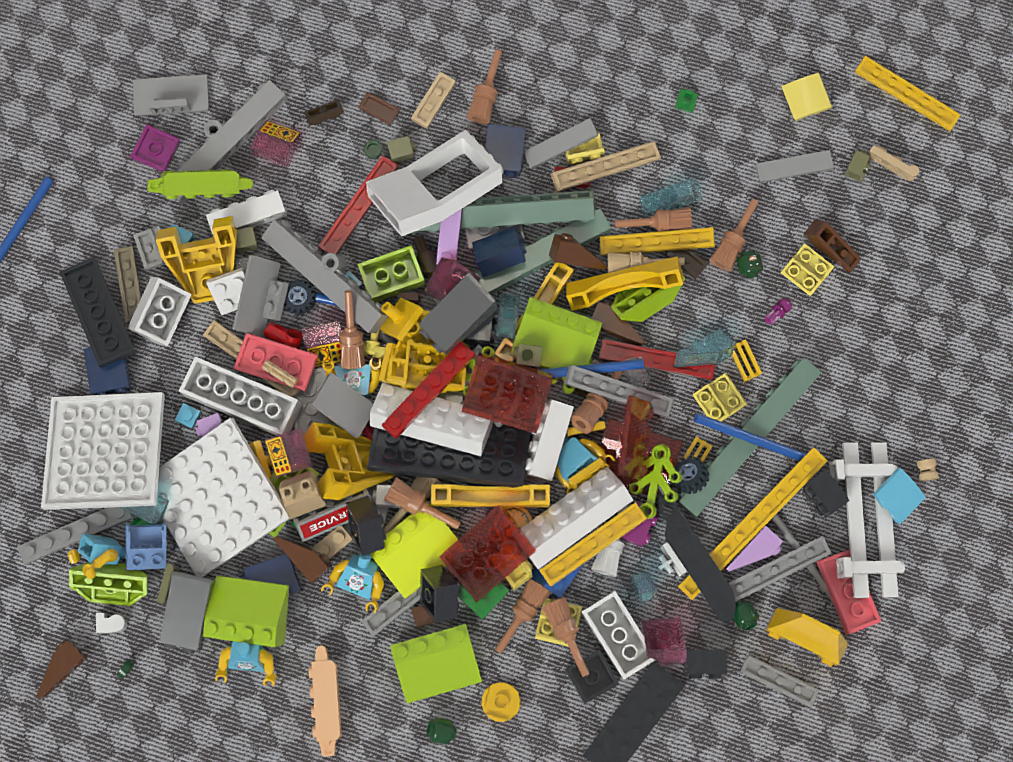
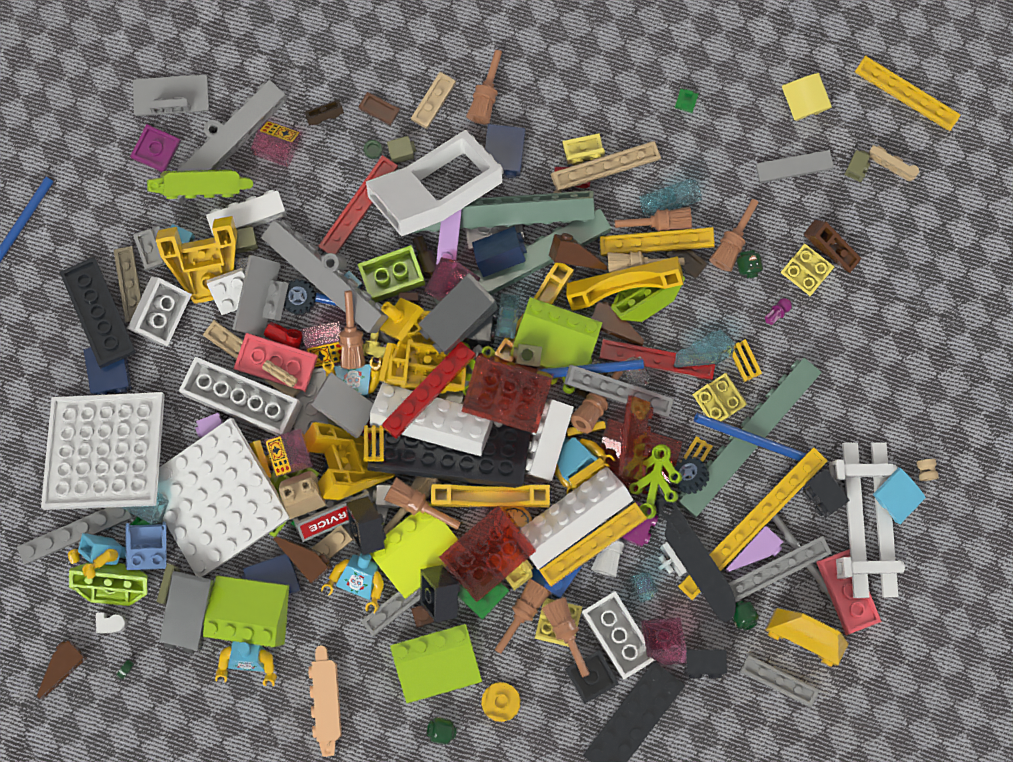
(187, 416): medium azure plate -> none
(373, 430): none -> yellow tile
(561, 143): light grey tile -> none

